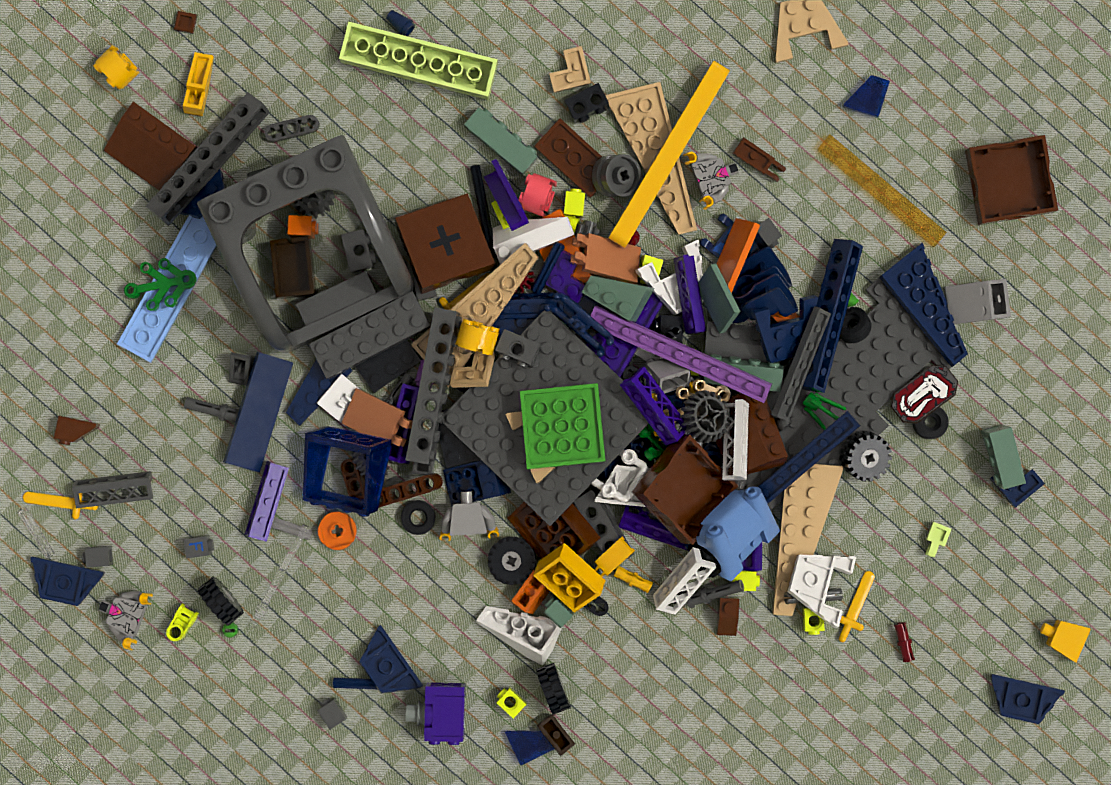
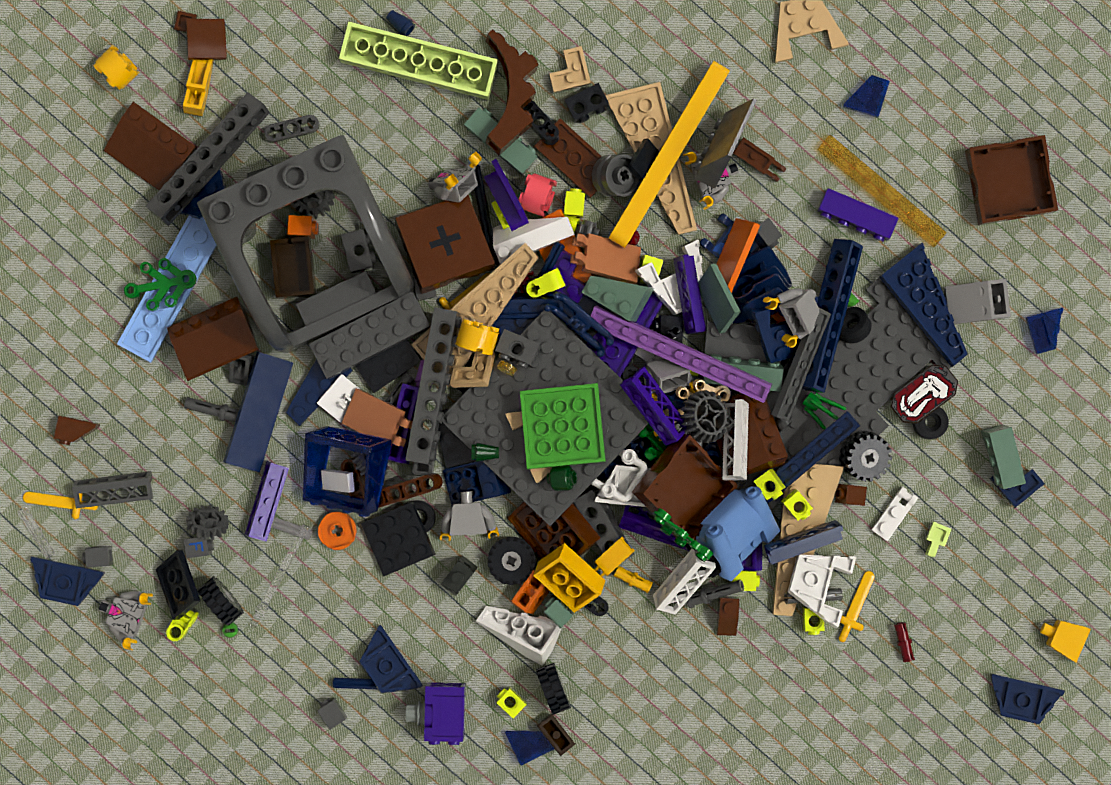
(177, 585): none -> black plate
(206, 39): none -> reddish brown slope
(207, 522): none -> dark grey gear
(212, 338): none -> reddish brown slope
(337, 480): none -> white tile
(398, 539): none -> black plate
(456, 183): none -> light grey torso
(459, 575): none -> pearl dark grey torso
(484, 452): none -> dark green cone
(507, 368): none -> clear yellow tile
(519, 93): none -> reddish brown arch
(540, 130): none -> black beam
(547, 283): none -> neon yellow piece
(562, 478): none -> dark green head
(643, 159): none -> black tile
(682, 537): none -> green plant
(723, 143): none -> dark grey slope
(761, 482): none -> neon yellow brick
(791, 499): none -> neon yellow brick
(798, 310): none -> light grey torso
(803, 542): none -> dark blue fence
(850, 494): none -> reddish brown brick
(857, 214): none -> dark purple brick
(894, 514): none -> white plate
(1044, 330): none -> clear blue wing

